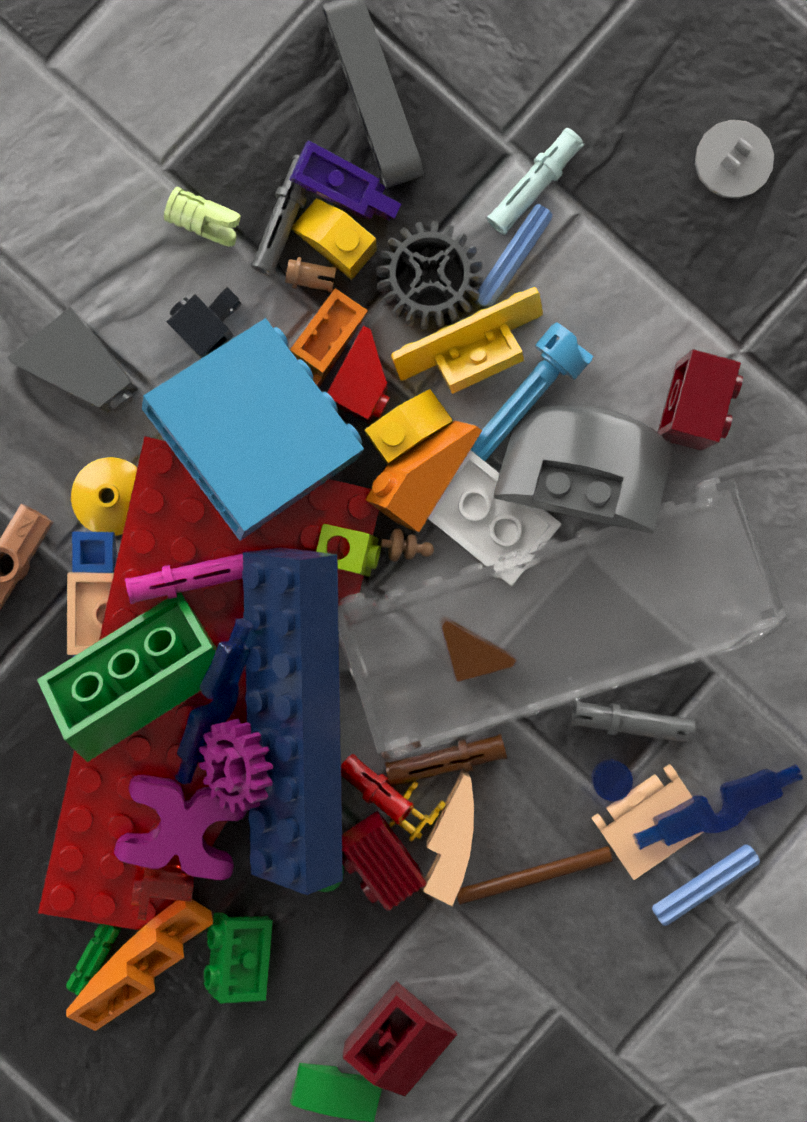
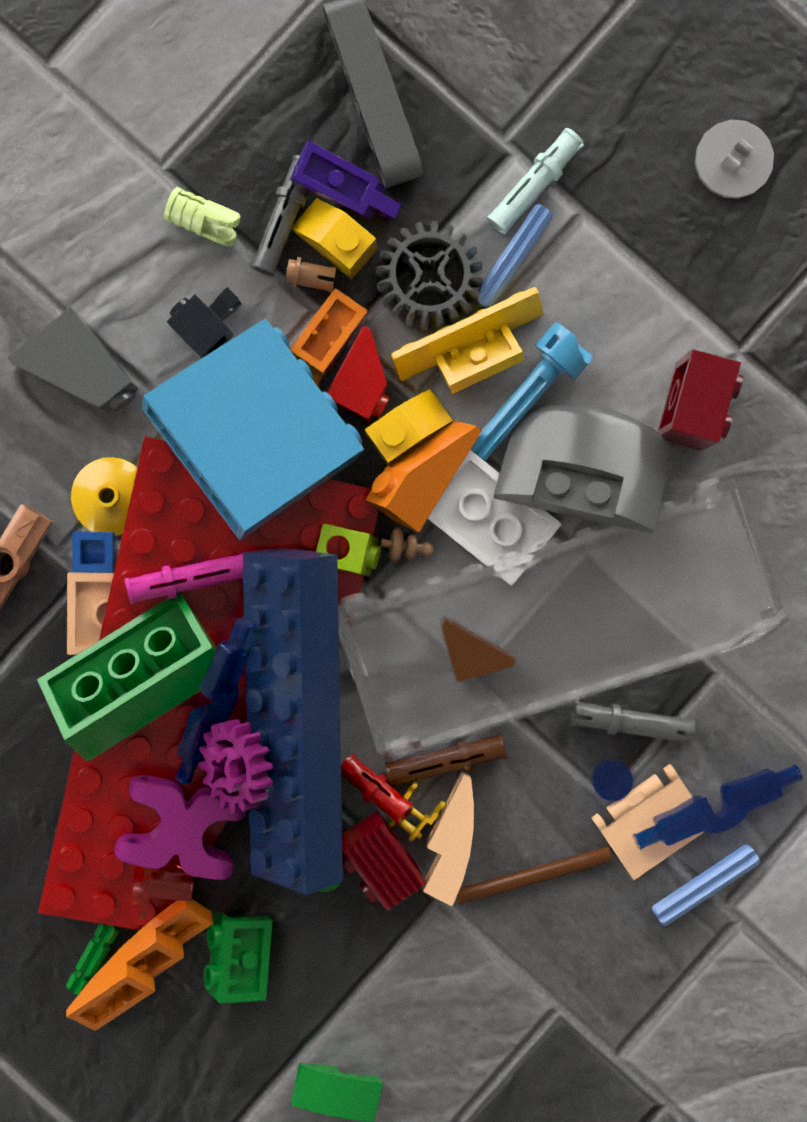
(397, 1041): dark red slope -> none

